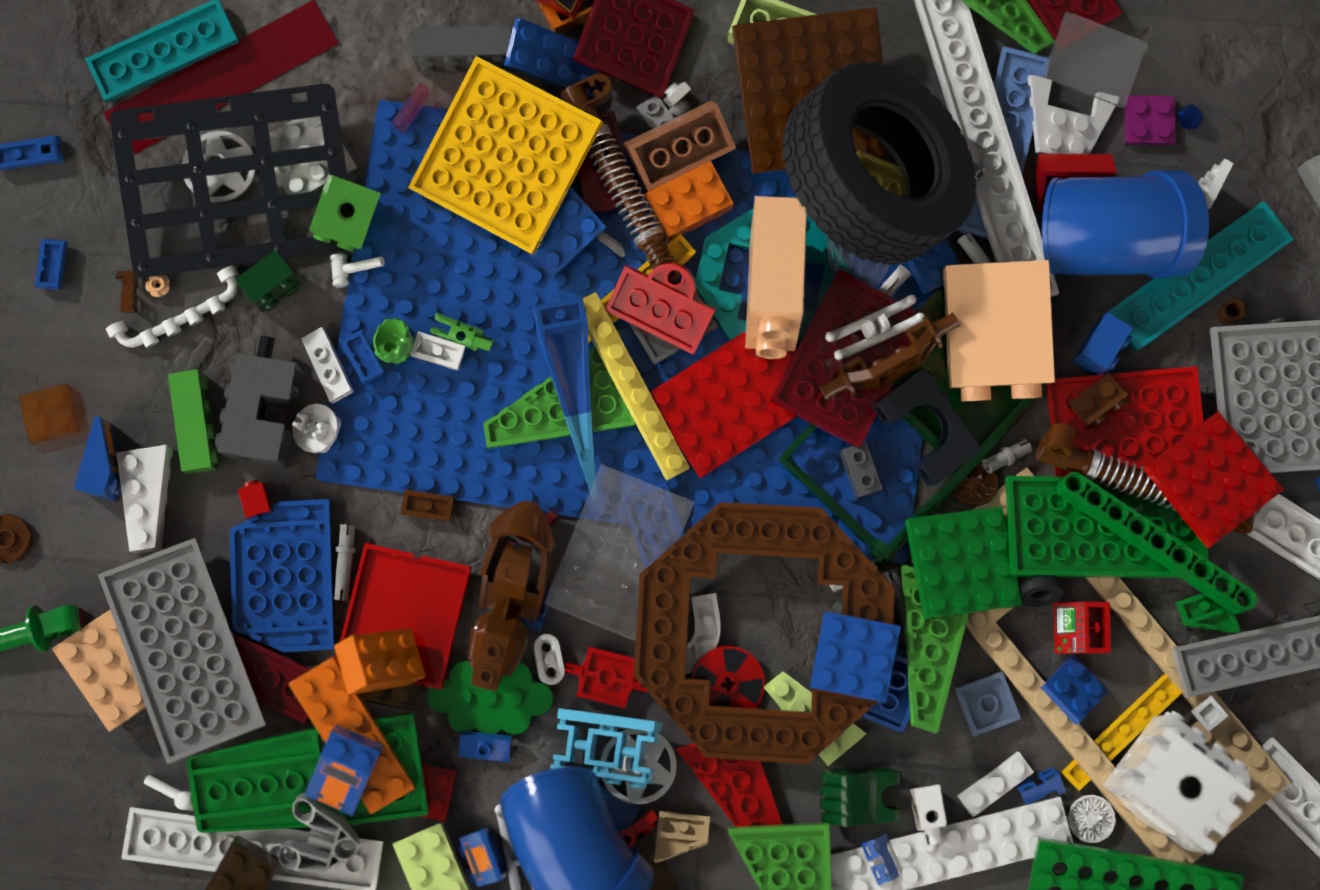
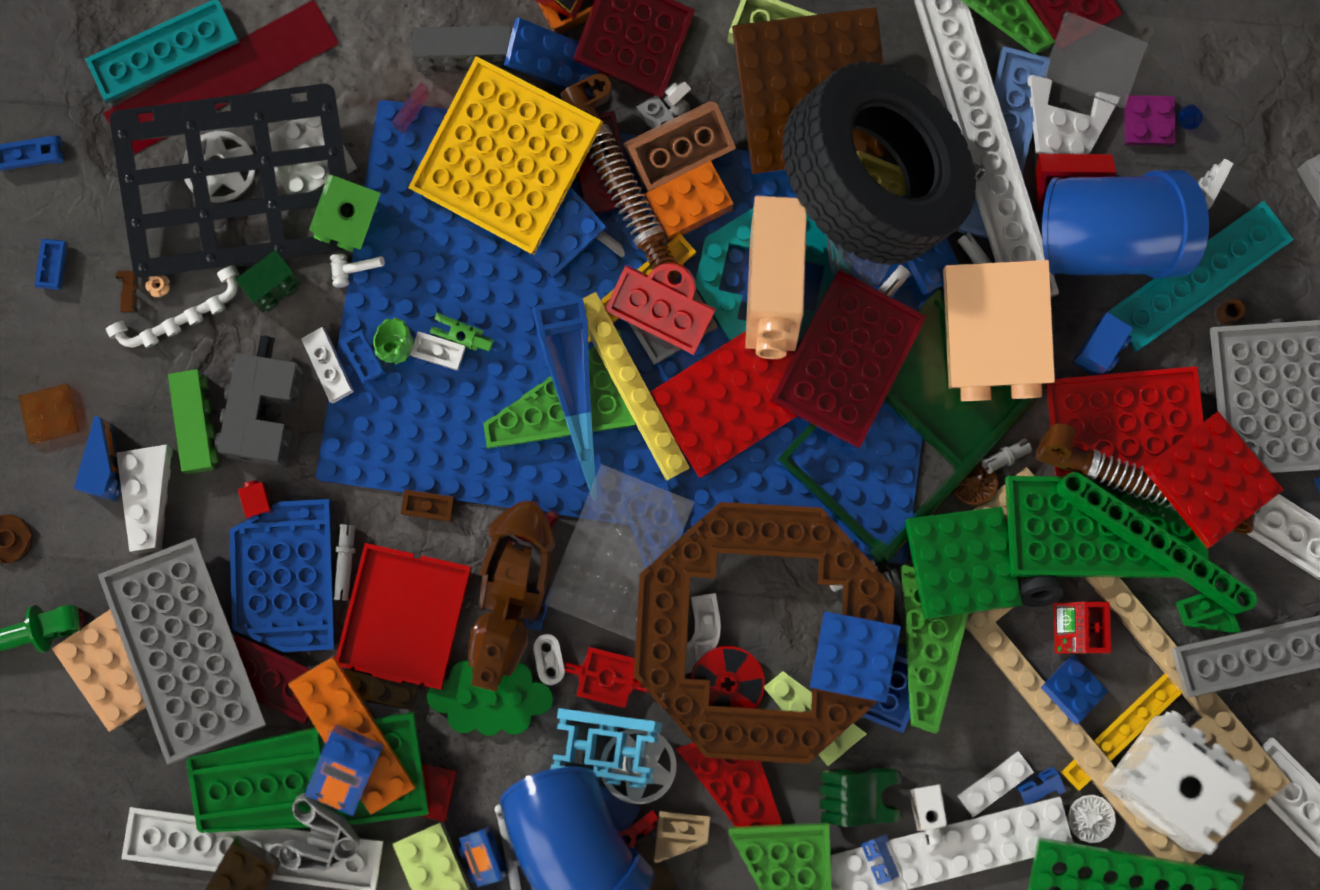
(182, 799): white piece -> none
(316, 428): white plate -> none
(379, 661): orange brick -> none
(484, 746): blue plate -> none
(860, 471): dark grey brick -> none
(874, 328): white piece -> none
(901, 363): reddish brown plate -> none
(955, 442): black arch -> none
(987, 703): sand blue plate -> none
(1099, 400): reddish brown bracket -> none
(1209, 713): white plate -> none

